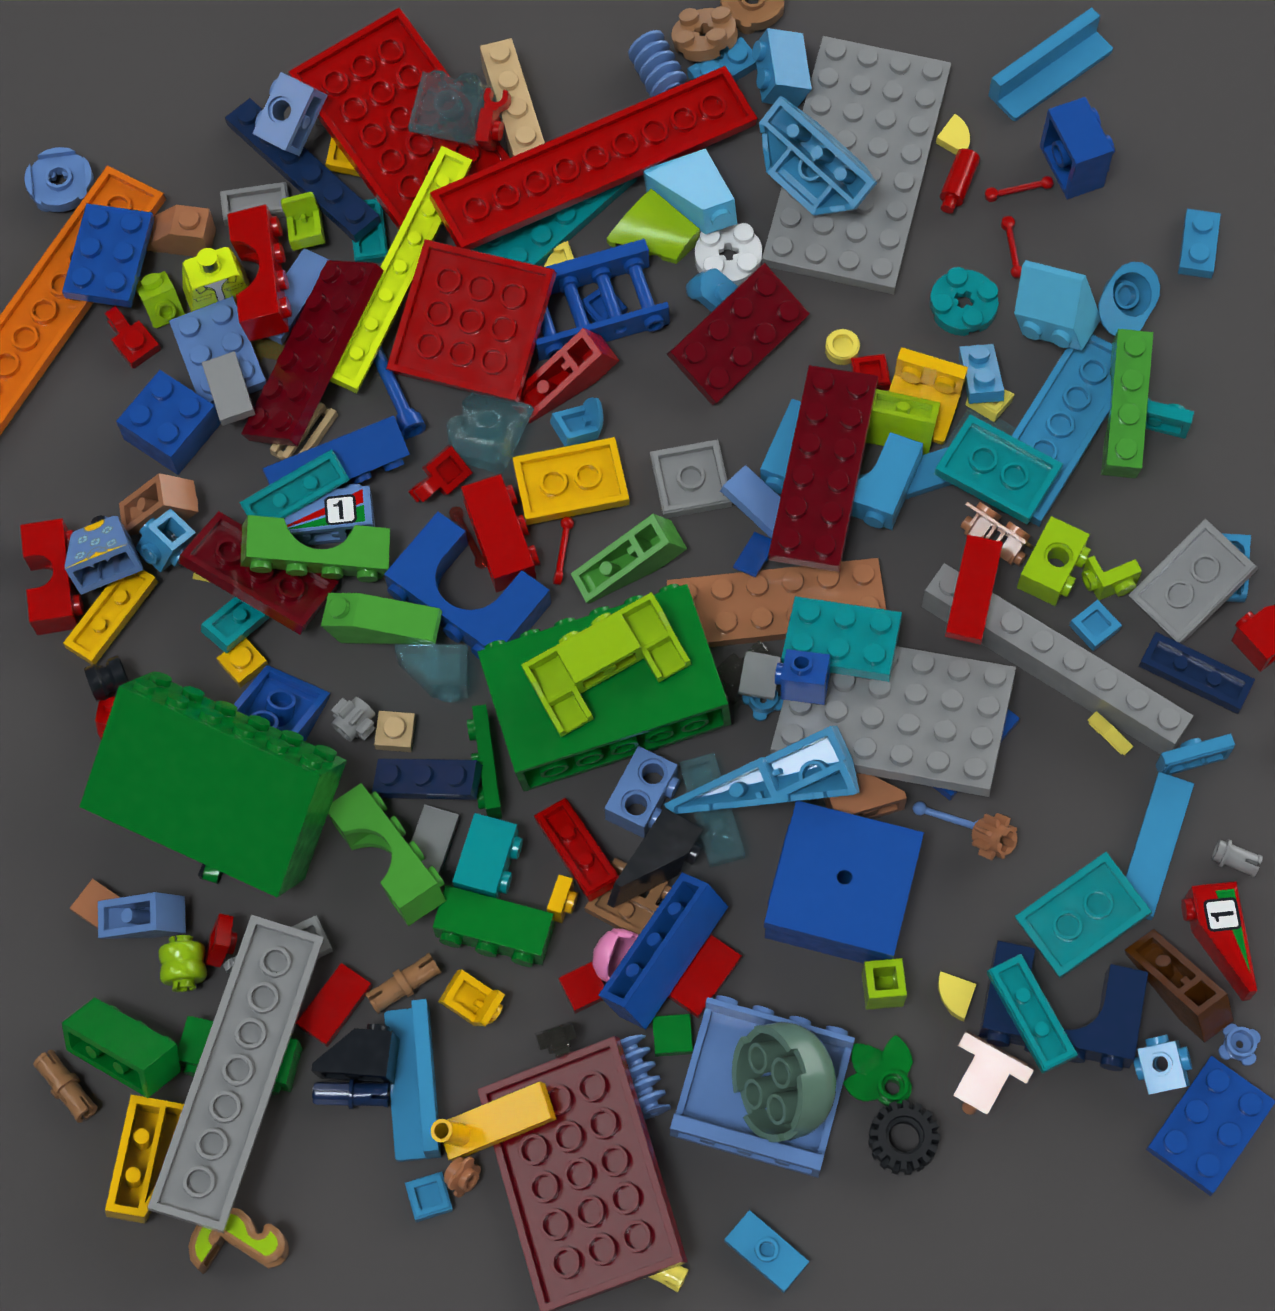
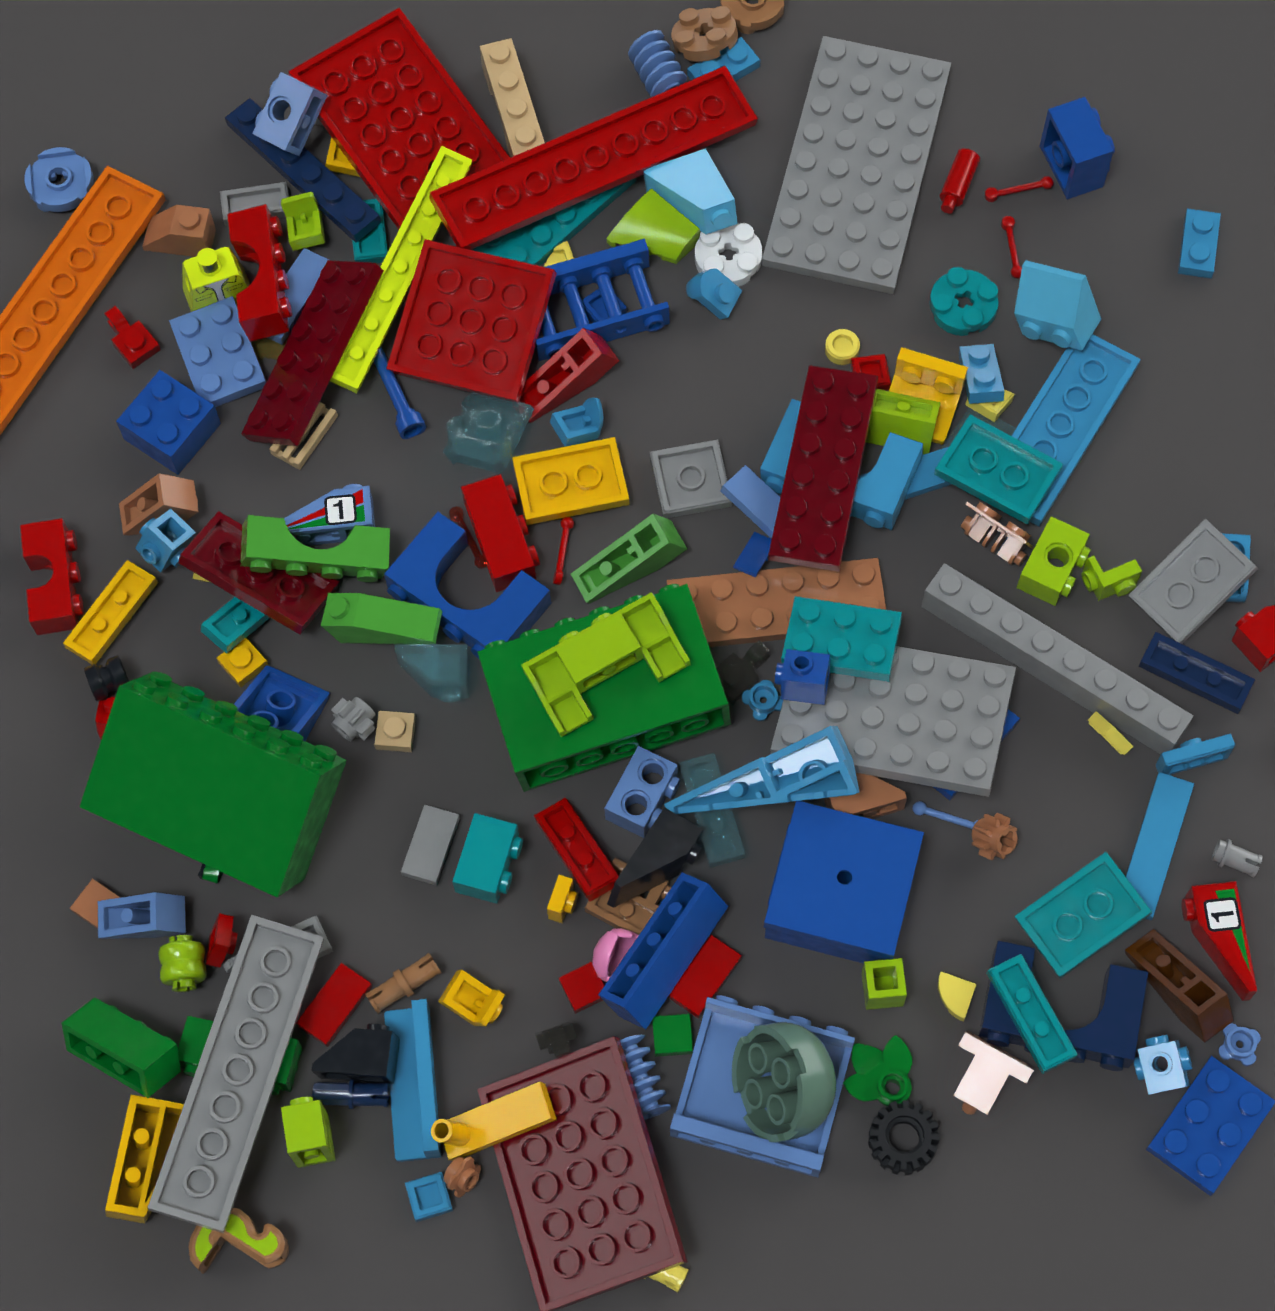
(65, 1086): medium nougat pin -> none
(101, 554): medium blue torso -> none
(108, 255): blue plate -> none
(159, 298): lime bracket -> none
(228, 388): light grey tile -> none
(297, 488): teal tile -> none
(307, 1132): none -> lime brick
(357, 452): blue brick -> none
(408, 882): bright green arch -> none
(427, 779): dark blue plate -> none
(443, 473): red plate -> none
(448, 106): clear light blue slope -> none
(479, 730): green plate -> none
(490, 127): red plate -> none
(493, 926): green brick -> none
(738, 334): dark red plate -> none
(758, 675): light grey slope -> none
(766, 1251): dark azure plate -> none
(781, 66): dark azure brick -> none
(812, 162): dark azure wedge -> none
(954, 135): light yellow tile -> none
(974, 589): red tile -> none
(1049, 66): dark azure panel -> none
(1095, 625): dark azure plate -> none
(1128, 404): bright green arch -> none
(1129, 297): dark azure piece -> none
(1168, 419): teal plate -> none

